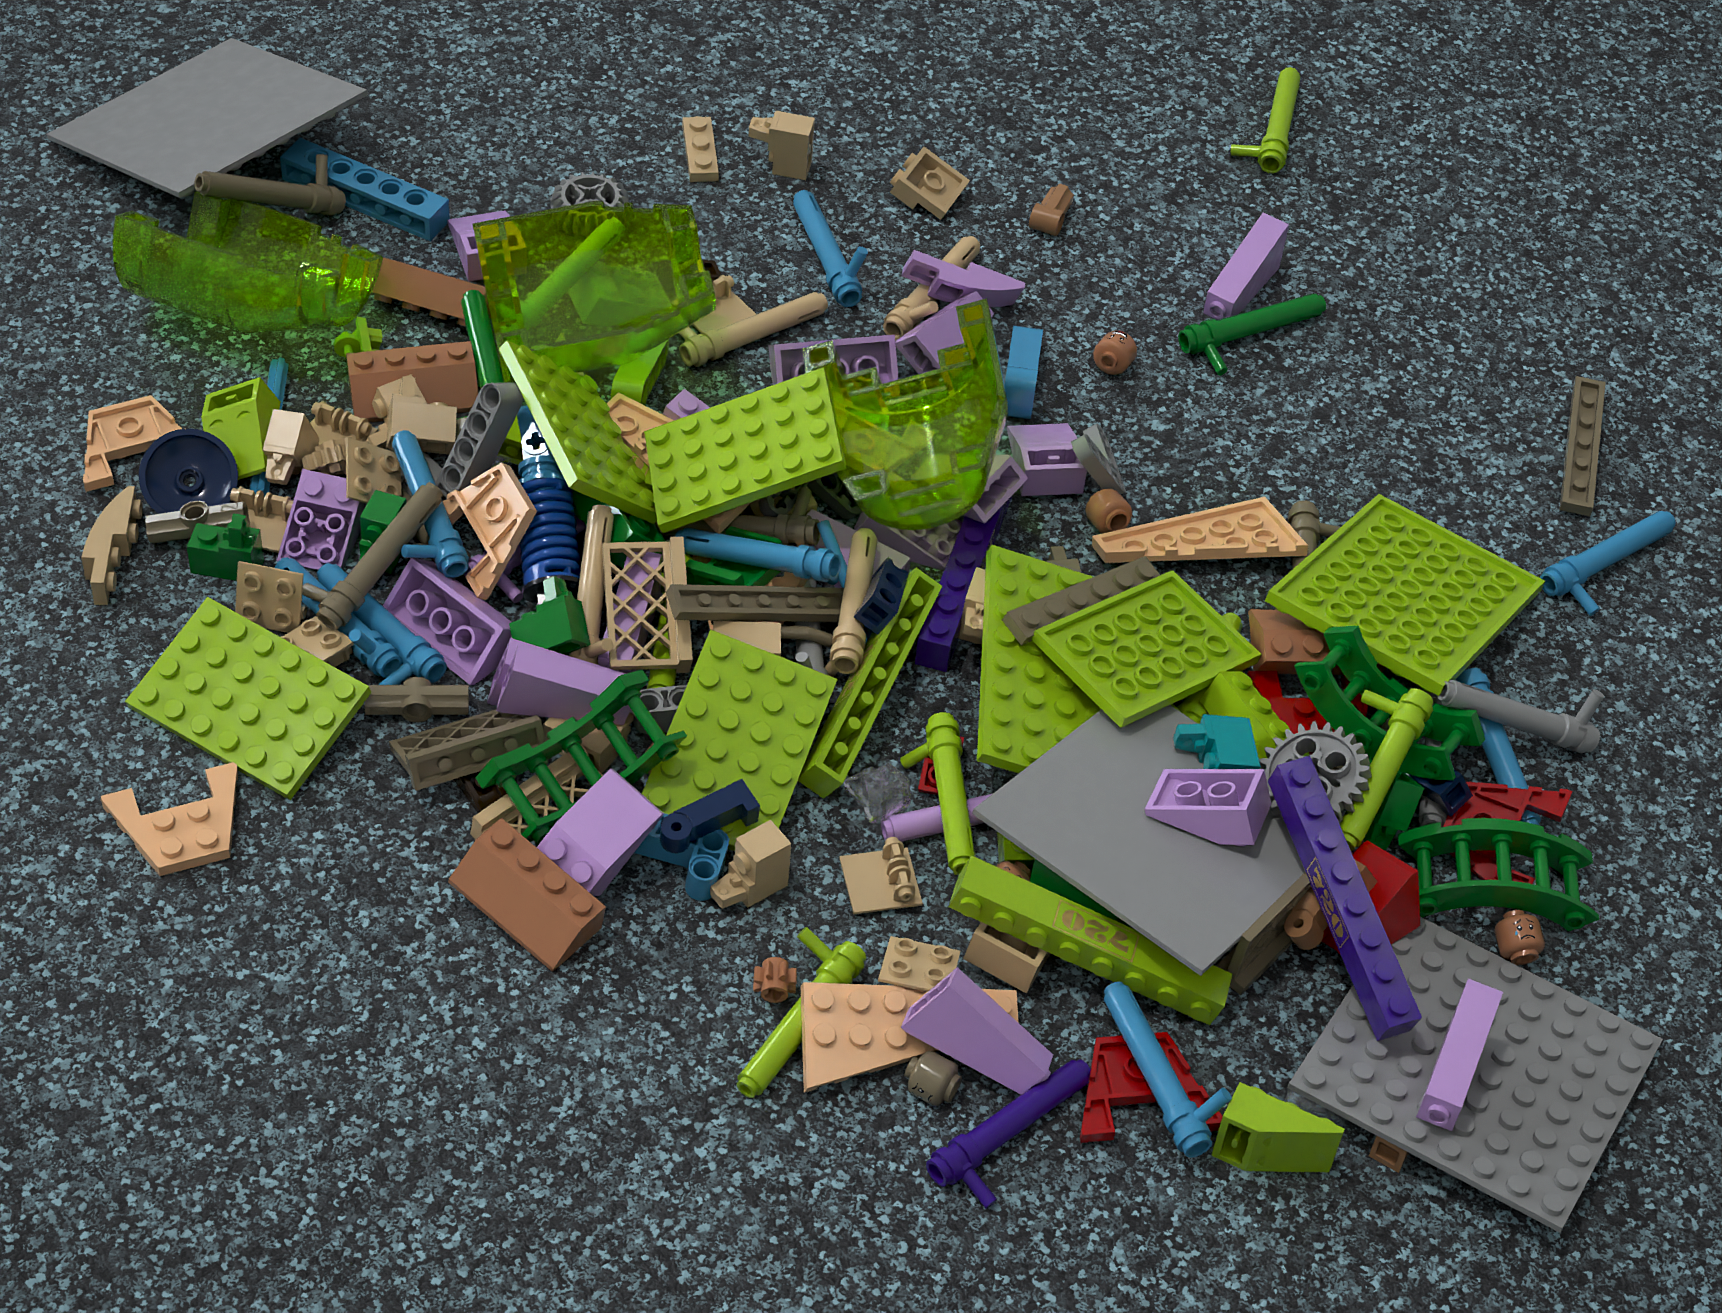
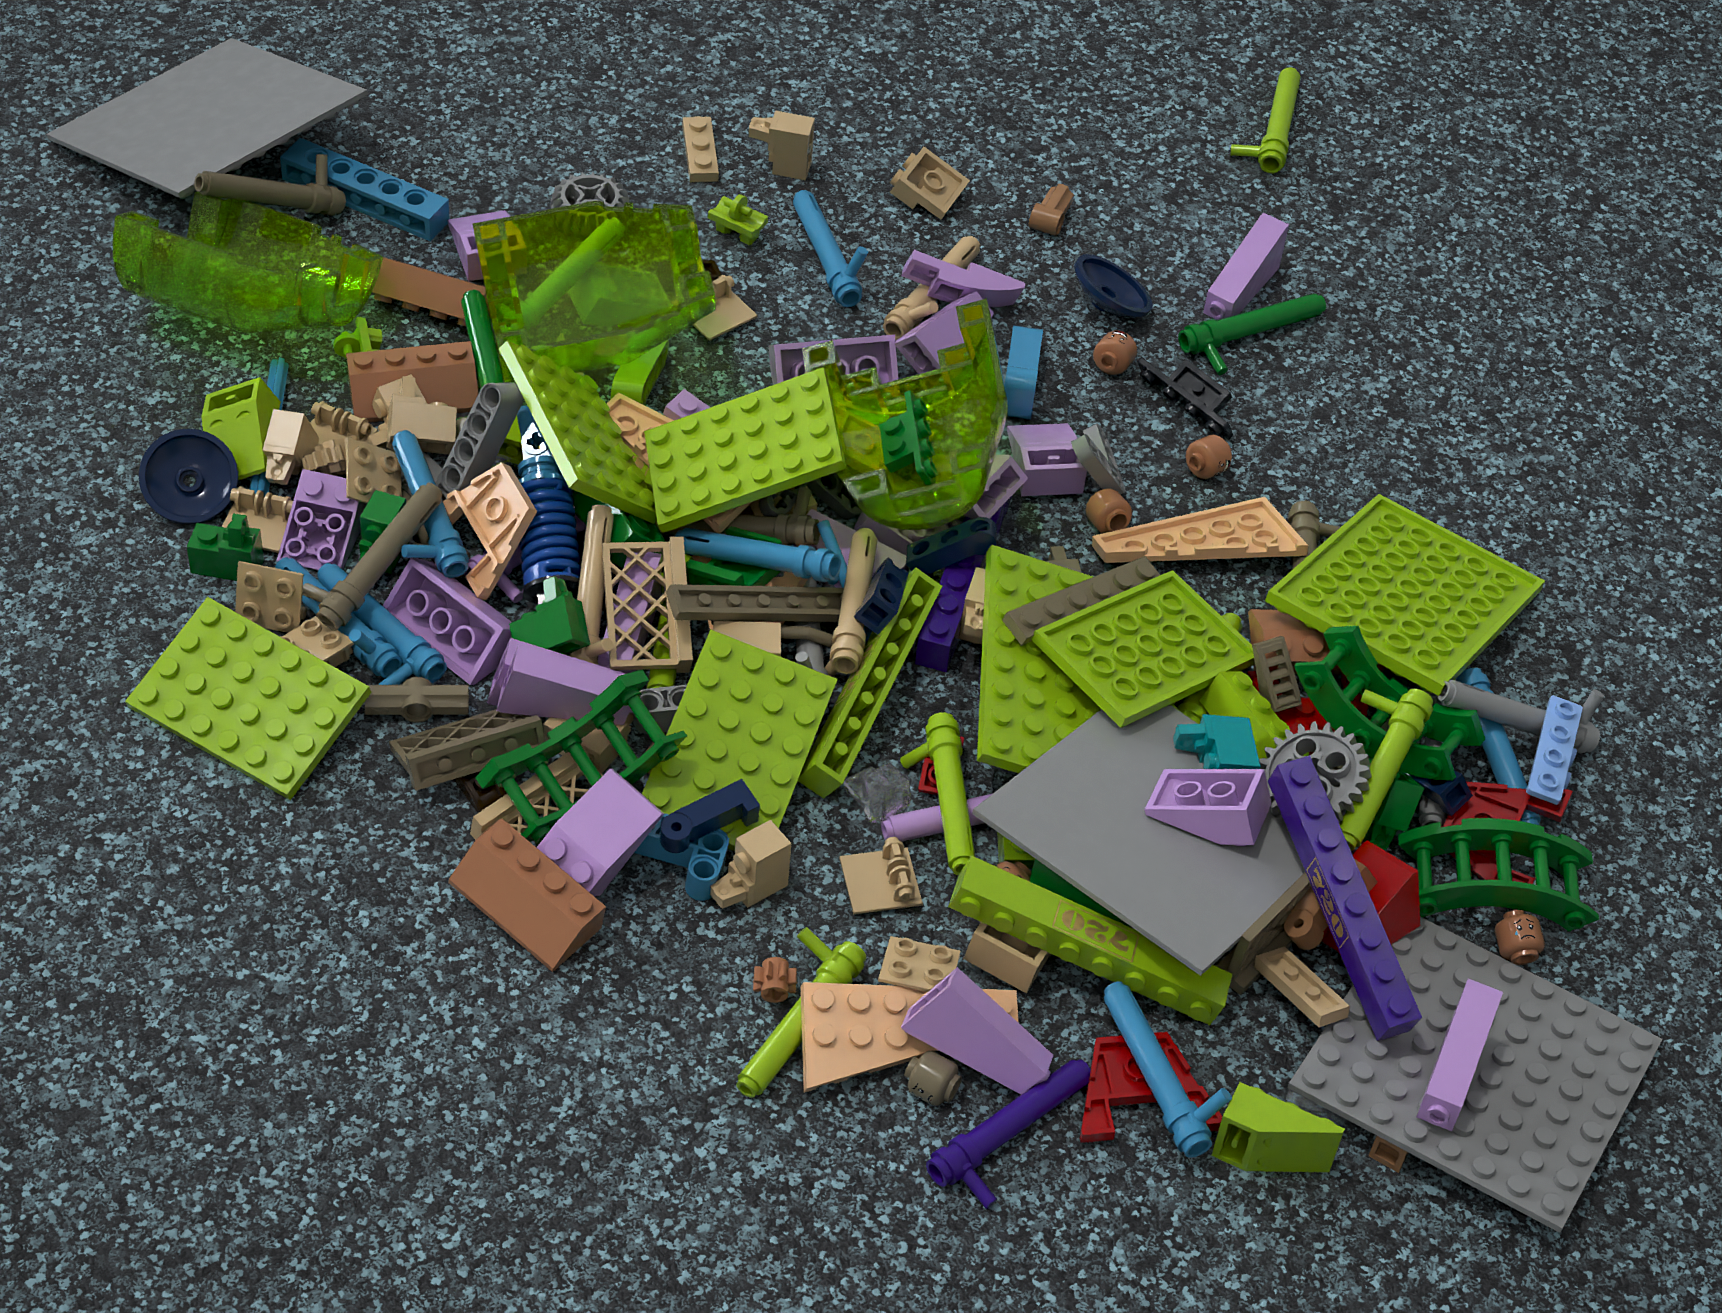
(109, 540): tan slope -> none
(122, 432): light nougat wing -> none
(181, 523): dark tan piece -> none
(185, 833): light nougat wing -> none
(715, 343): tan cylinder -> none
(736, 216): none -> lime hips
(907, 440): none -> green bracket
(951, 545): none -> dark blue leg
(1111, 287): none -> dark blue dish
(1193, 389): none -> black bracket
(1210, 455): none -> nougat head
(1288, 686): none -> dark tan slope
(1302, 986): none -> tan plate
(1555, 750): none -> light blue bracket
(1574, 570): dark azure cylinder -> none
(1582, 446): dark tan plate -> none

